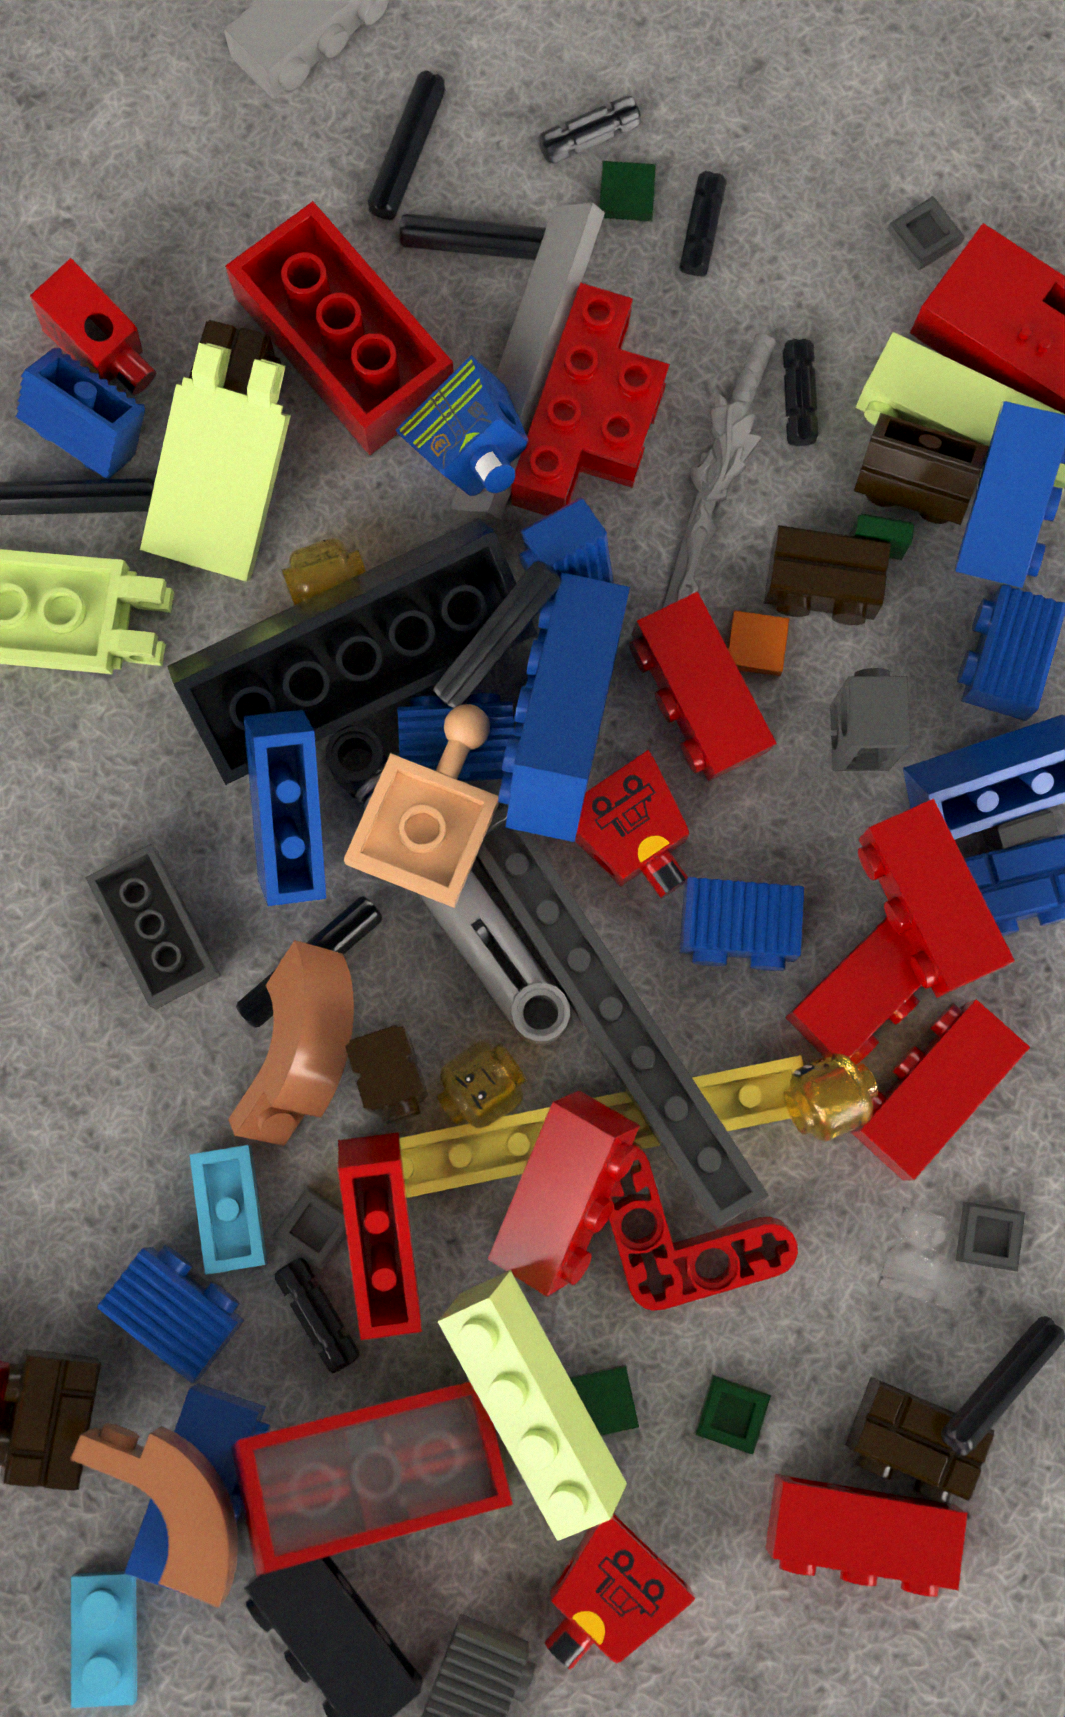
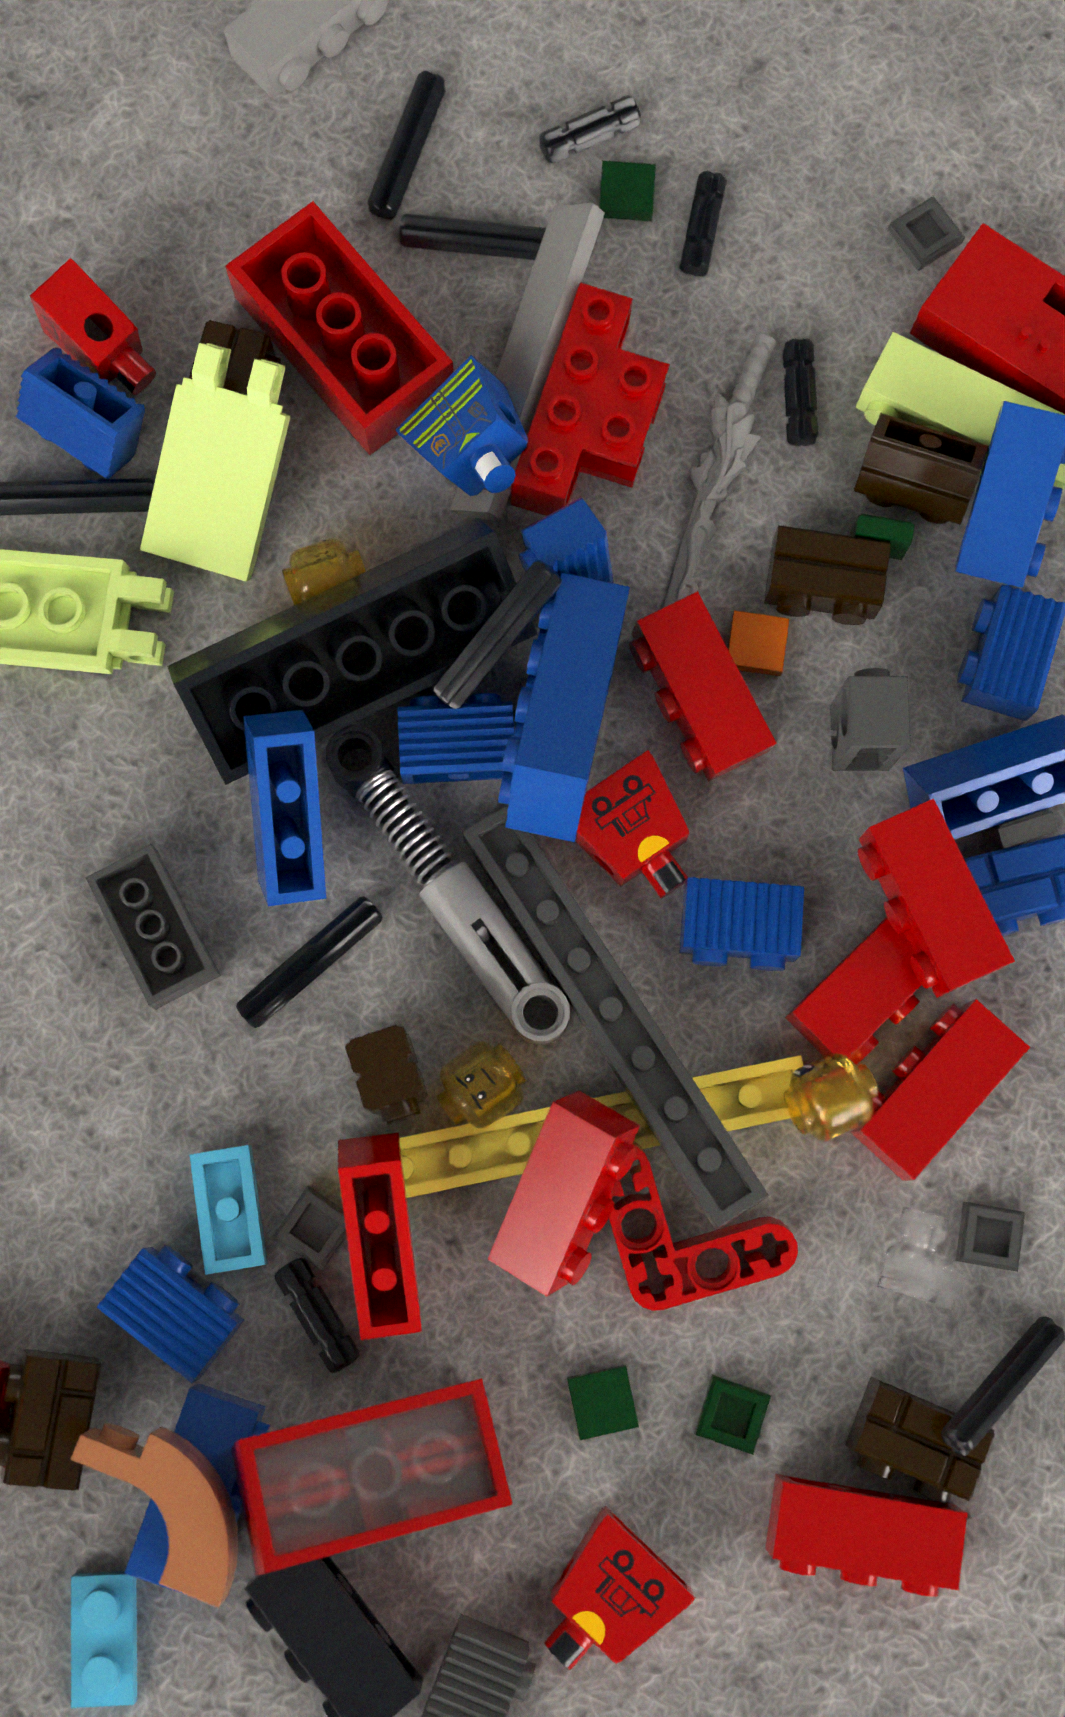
(307, 1046): nougat arch -> none
(425, 822): light nougat plate -> none
(533, 1405): yellowish green brick -> none

